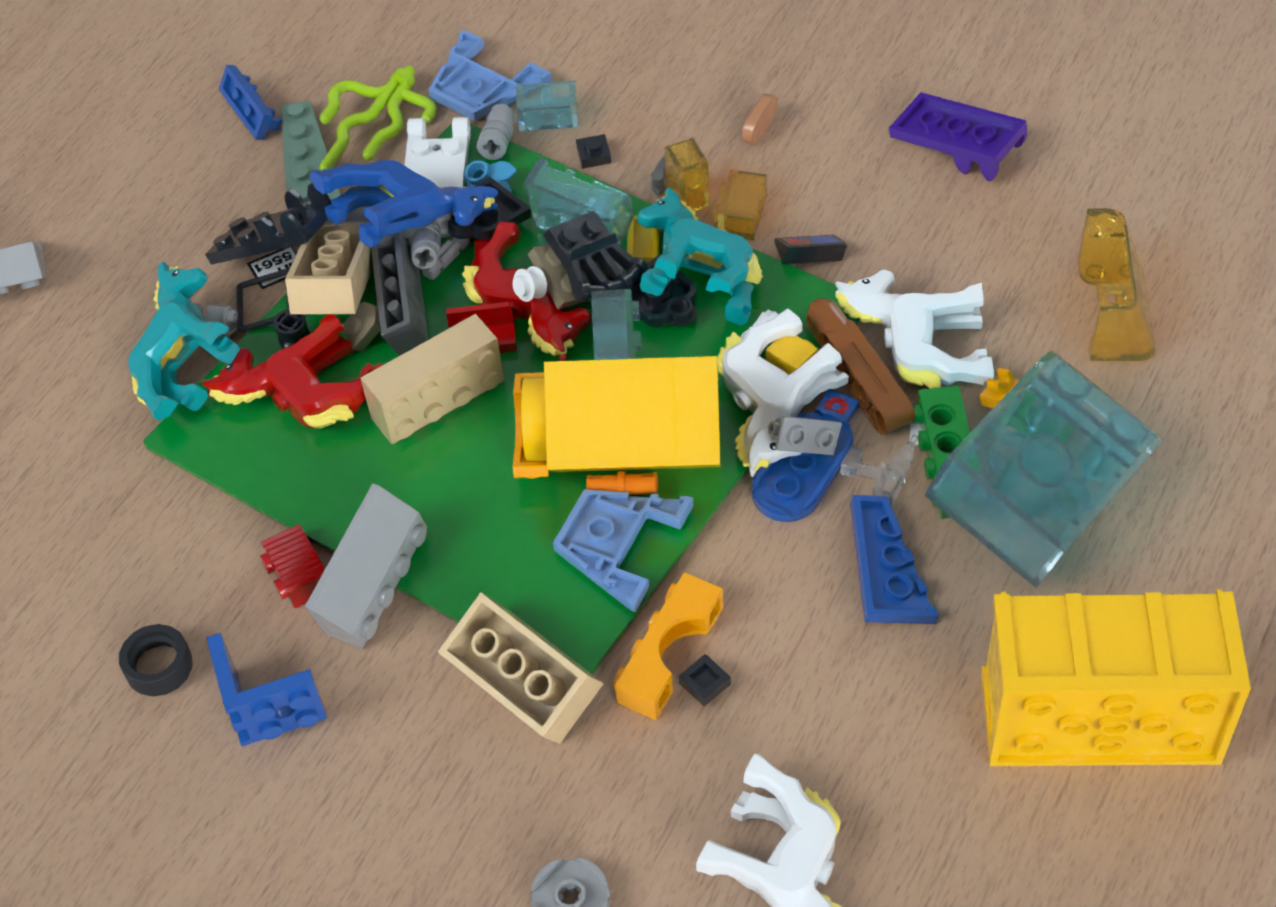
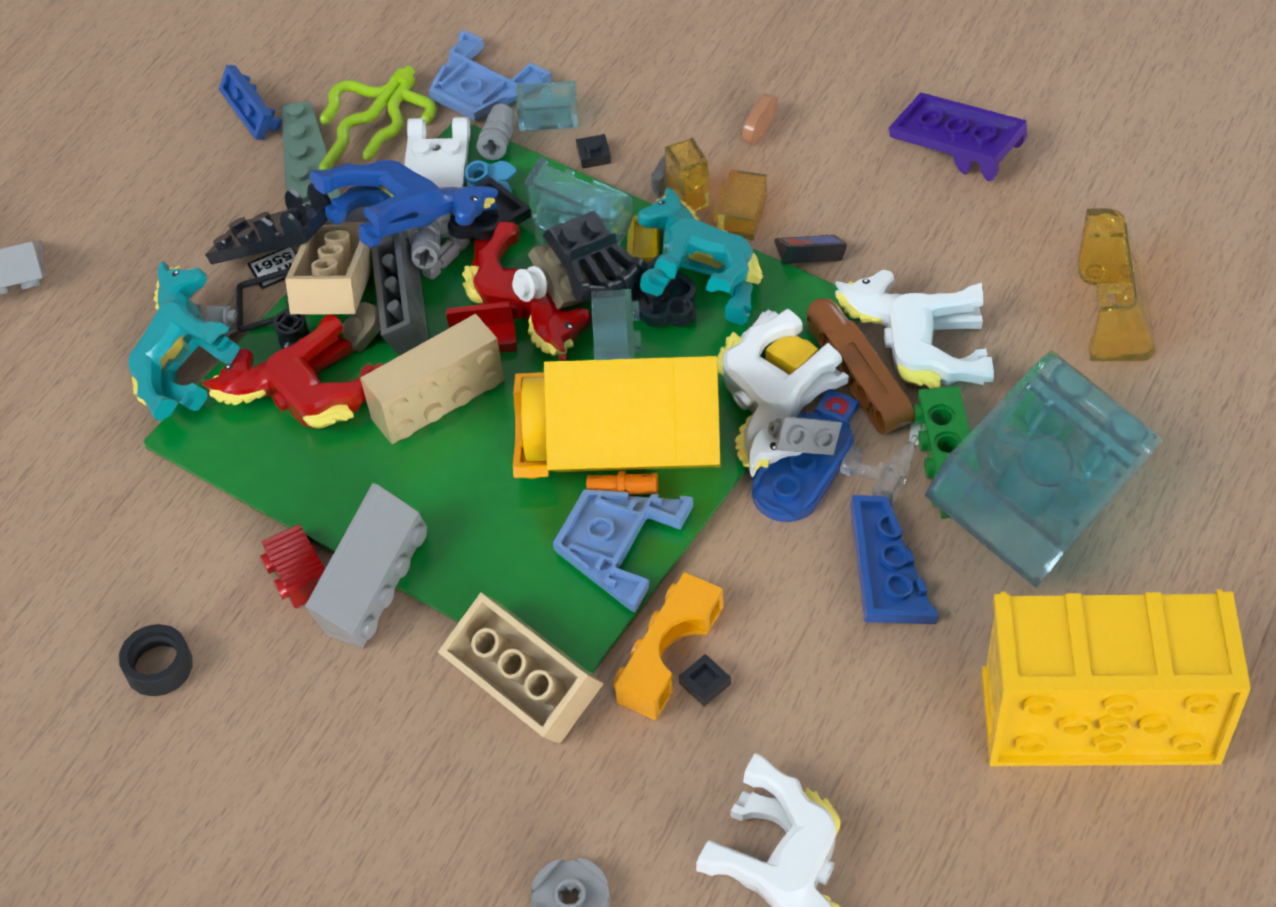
(268, 708): blue bracket -> none
(997, 388): light orange tile -> none

